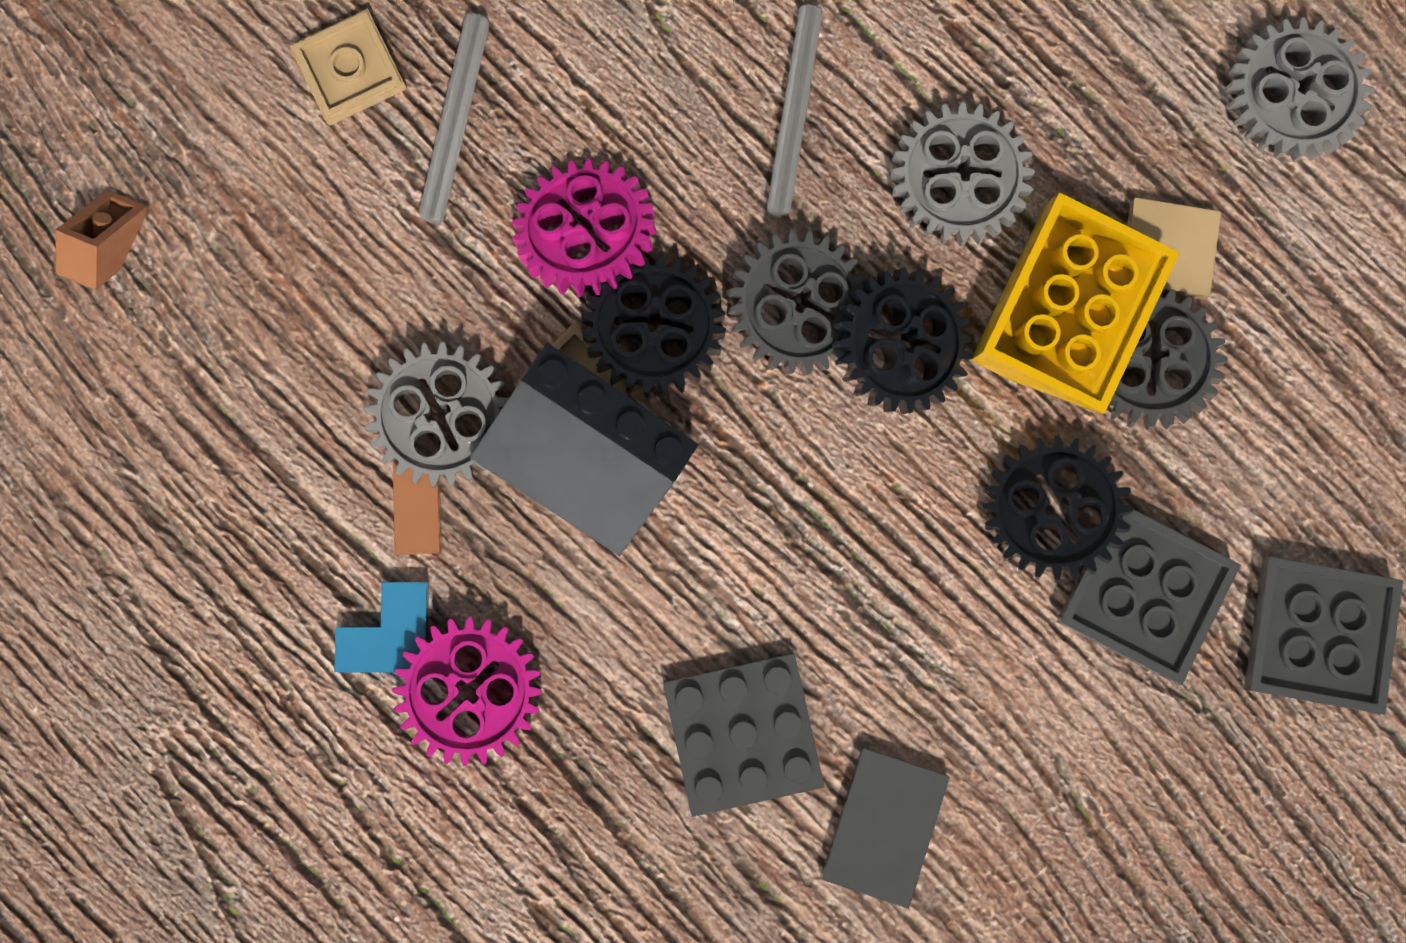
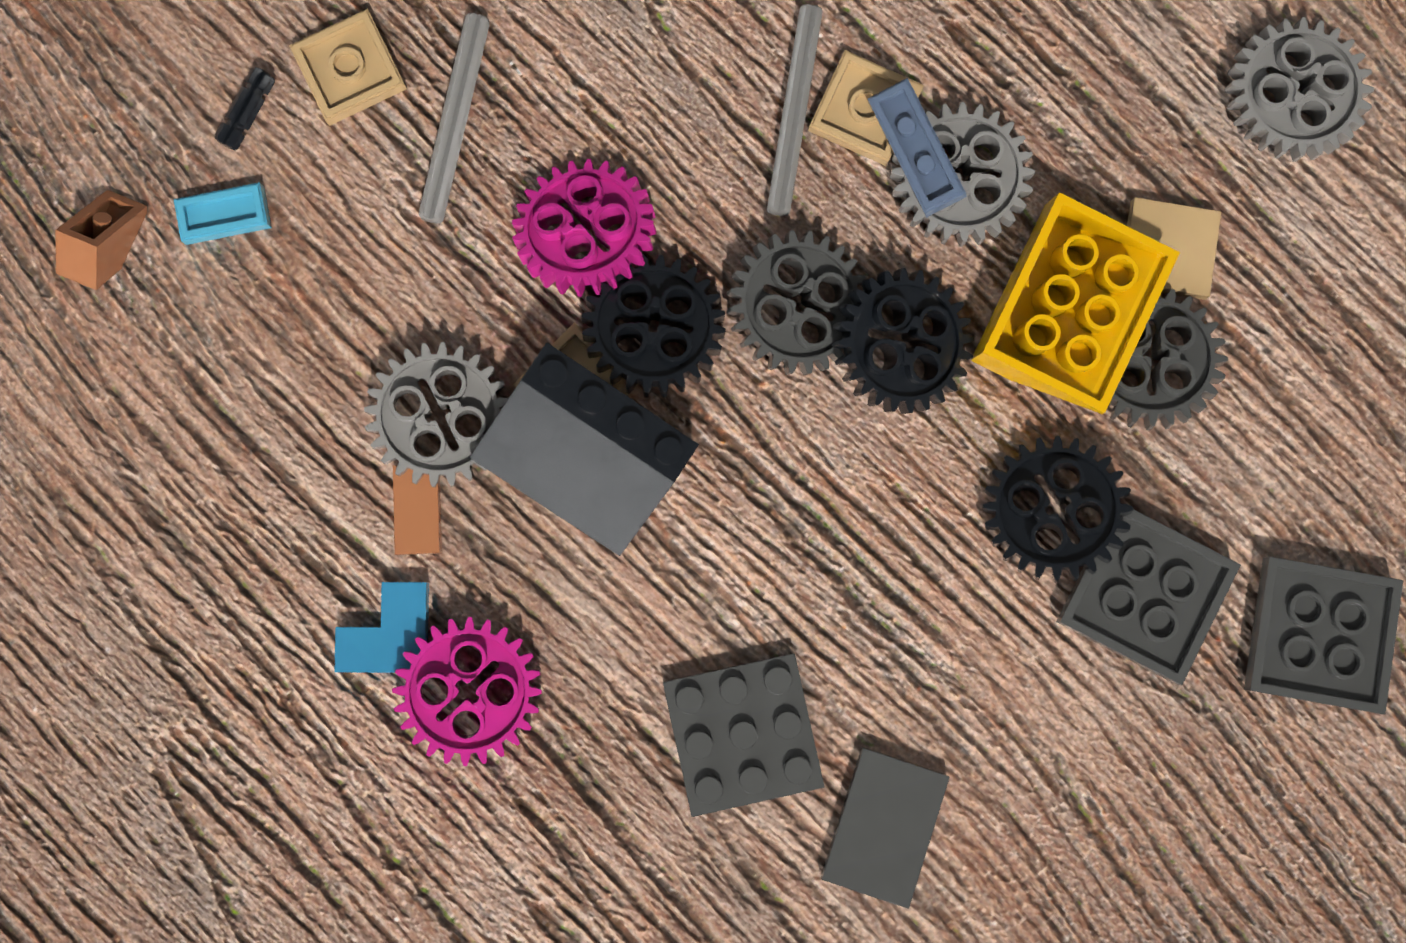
(222, 213): none -> medium azure tile
(244, 108): none -> black axle
(845, 112): none -> tan tile
(917, 147): none -> sand blue tile

